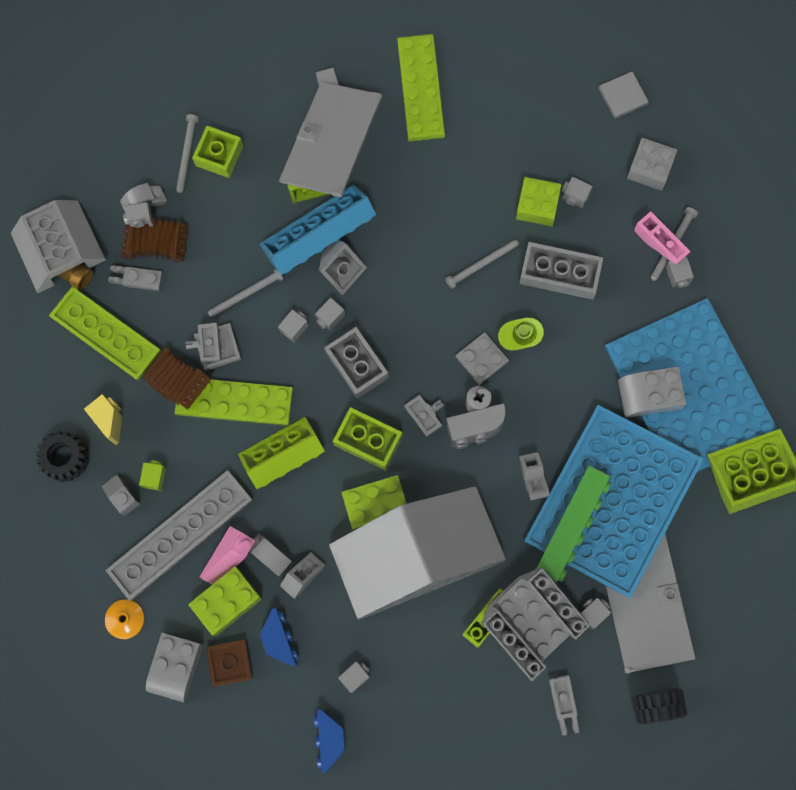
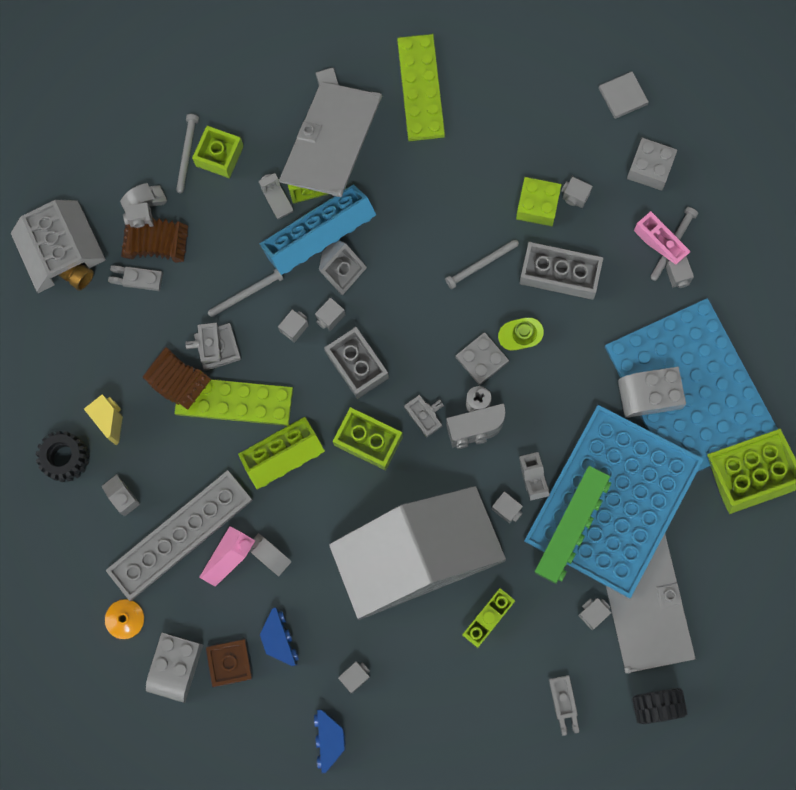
(105, 333): lime plate -> none
(152, 475): lime brick -> none
(225, 601): lime brick -> none
(275, 195): none -> light grey bracket
(302, 575): light grey arch -> none
(373, 500): lime brick -> none
(507, 508): none -> light grey brick
(532, 620): light grey slope -> none

